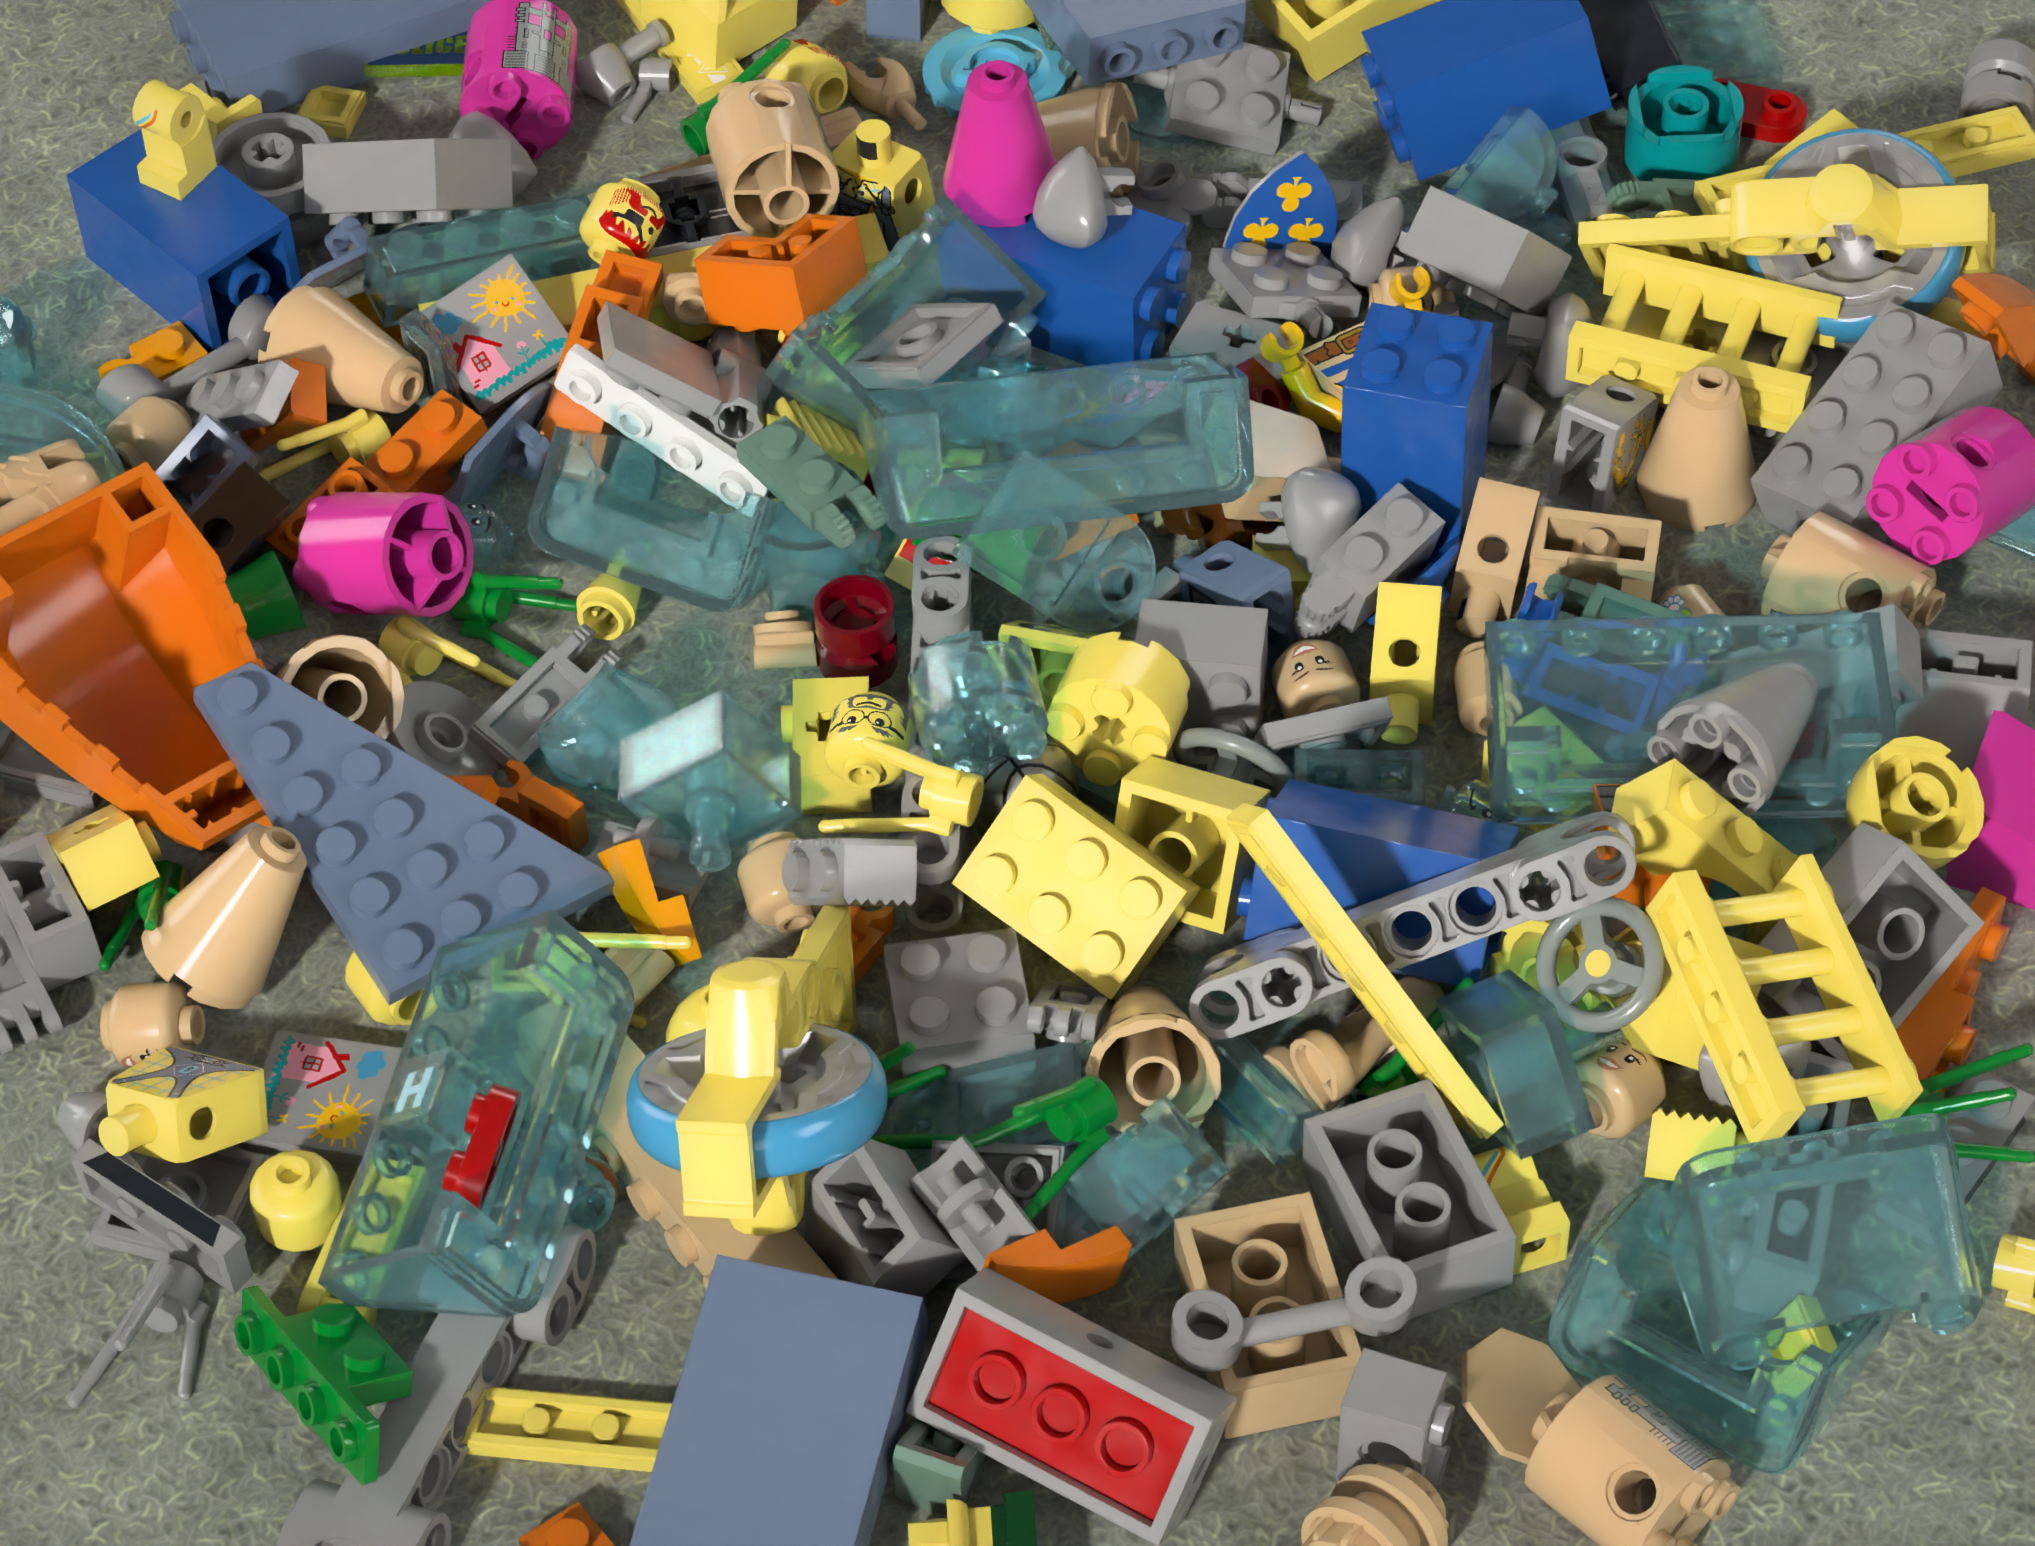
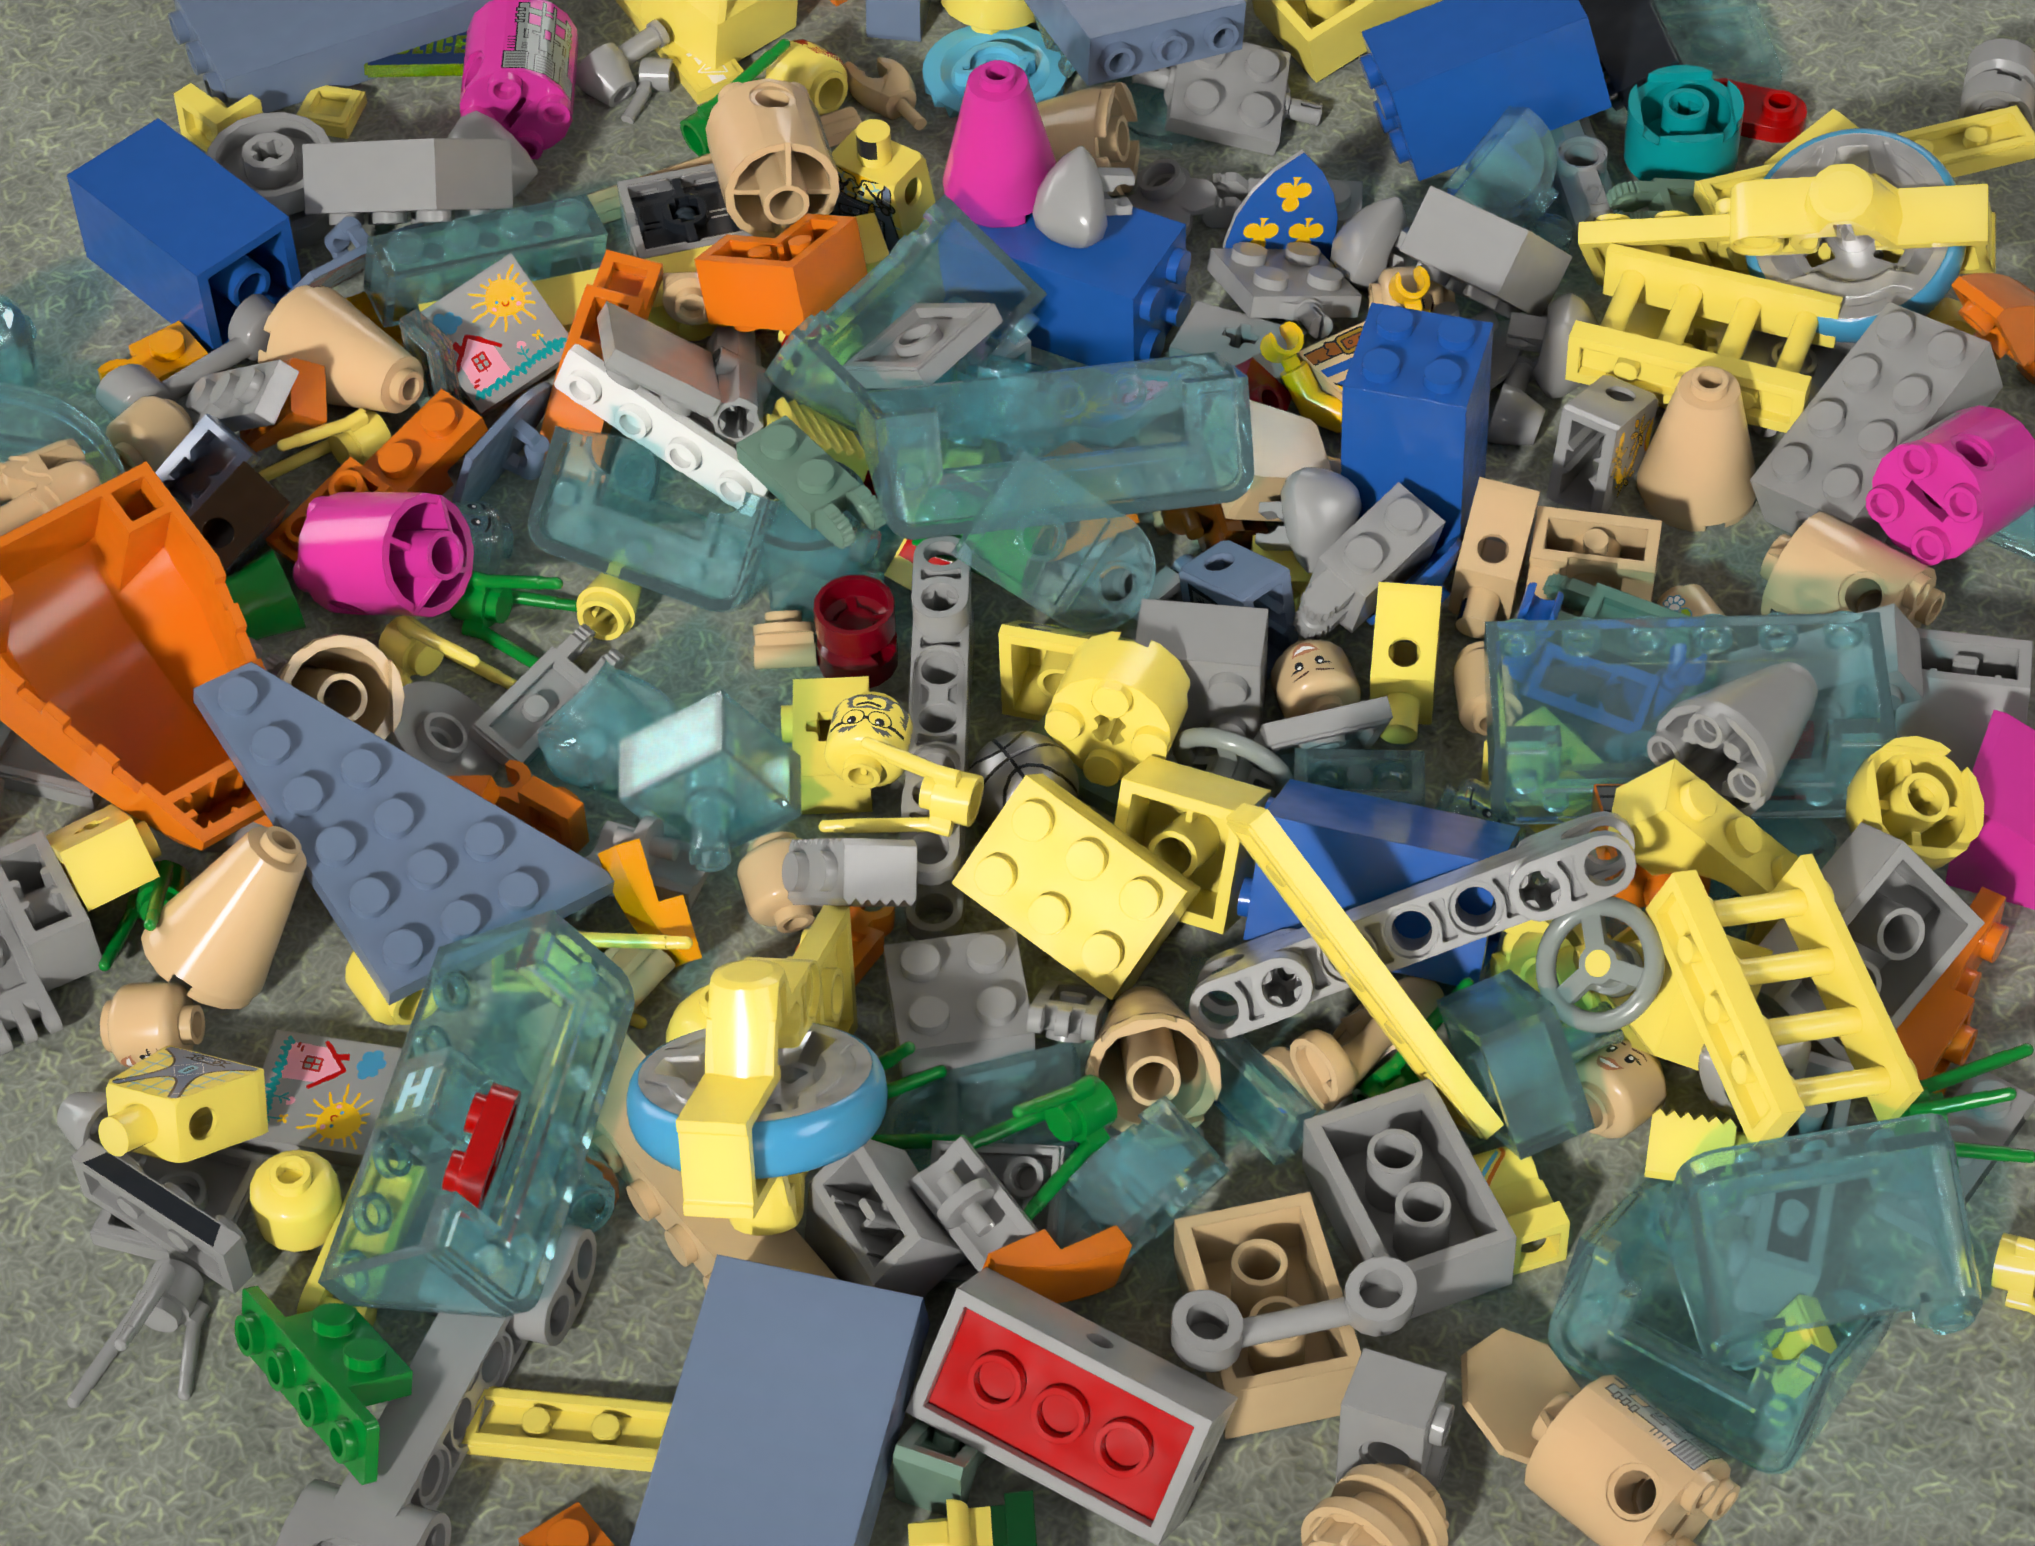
(174, 139): light yellow leg -> none
(622, 220): light yellow head -> none
(978, 702): clear light blue brick -> none

